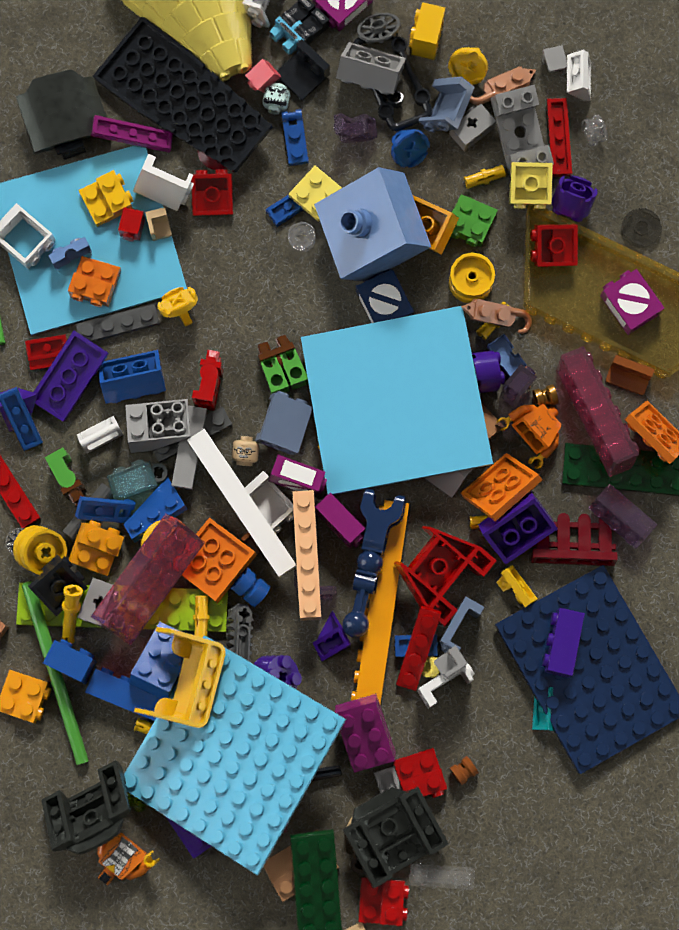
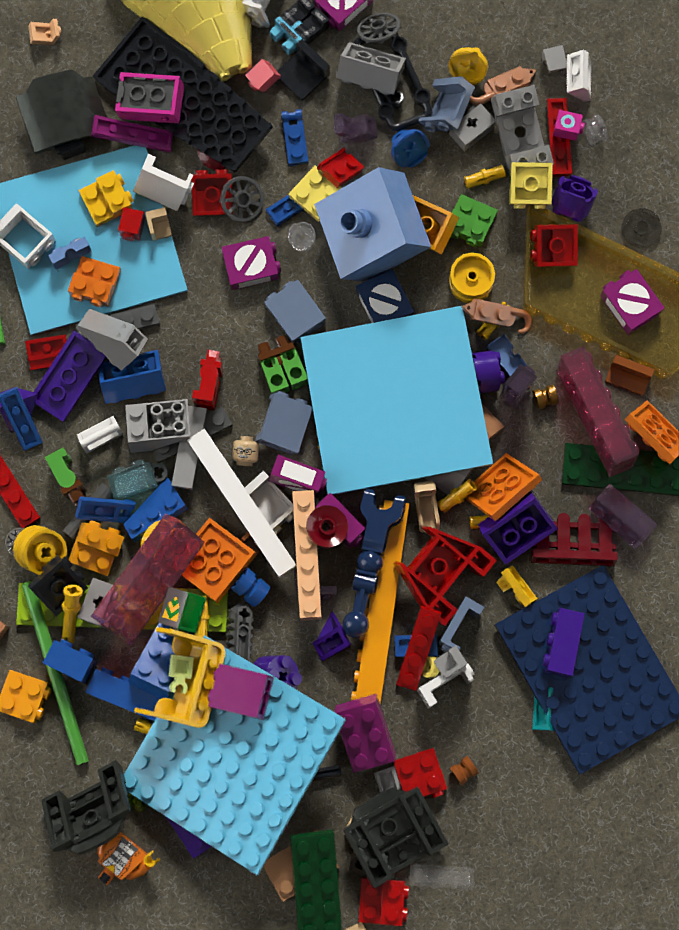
(44, 32): none -> light nougat bracket
(113, 337): none -> light grey slope
(149, 97): none -> piece
(178, 303): yellow tile -> none
(180, 668): none -> yellowish green plate
(182, 610): none -> piece
(240, 691): none -> magenta brick
(241, 199): none -> dark grey wheel
(251, 262): none -> magenta brick
(276, 98): light aqua head -> none
(295, 311): none -> sand blue panel
(334, 519): none -> dark red dish
(340, 167): none -> red plate
(426, 505): none -> tan animal
(427, 30): yellow brick -> none
(457, 495): none -> yellow pin
(537, 427): orange torso -> none
(568, 125): none -> dark pink brick

